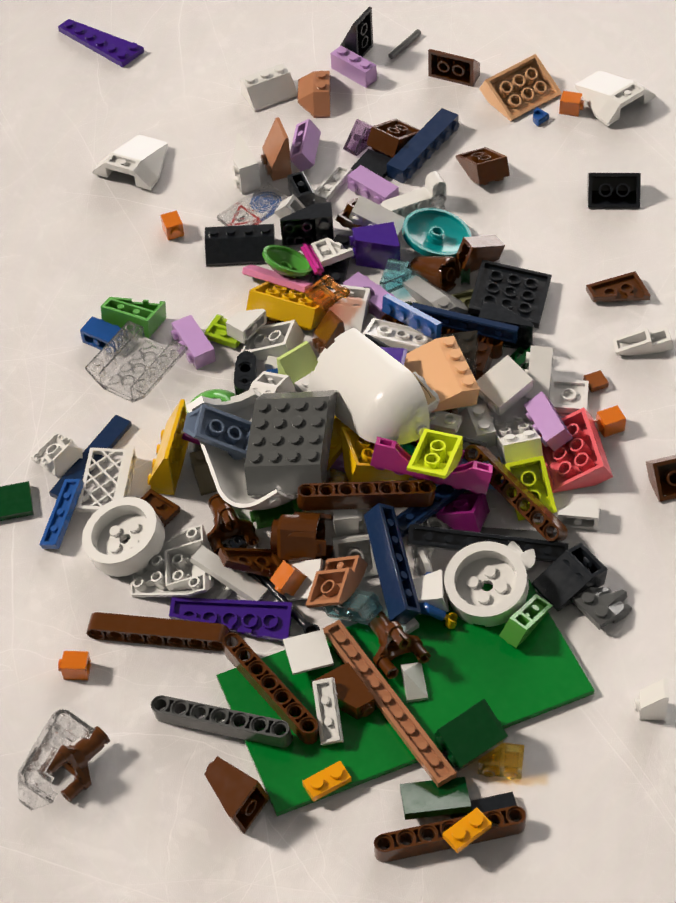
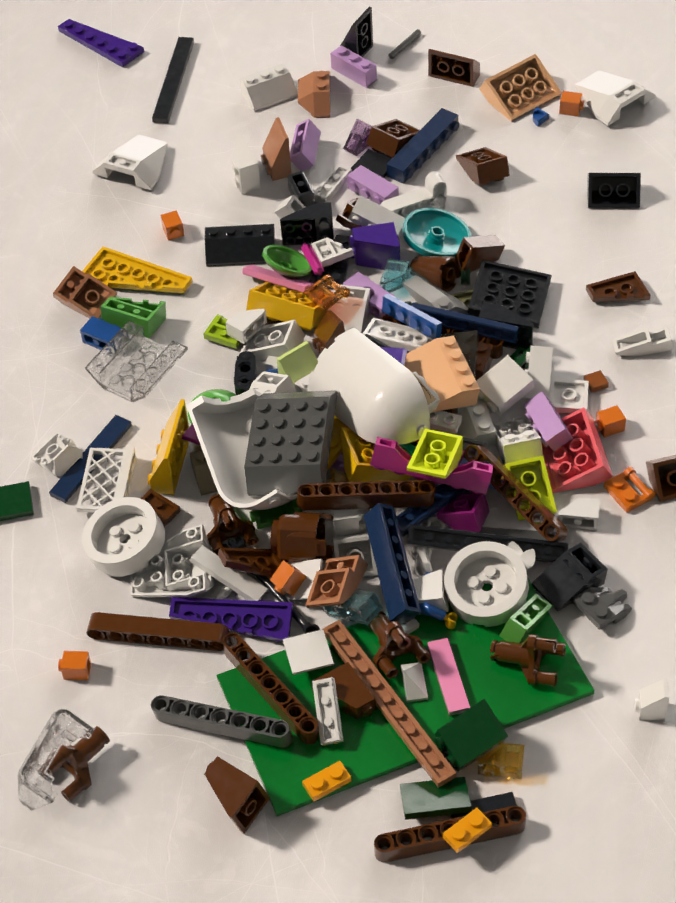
(61, 514): blue plate -> none
(83, 293): none -> nougat slope
(128, 272): none -> yellow wing
(173, 80): none -> black tile
(189, 334): lavender brick -> none
(219, 430): sand blue slope -> none
(253, 208): clear tile -> none
(448, 676): none -> bright pink tile
(529, 656): none -> reddish brown wheel
(624, 493): none -> orange plate

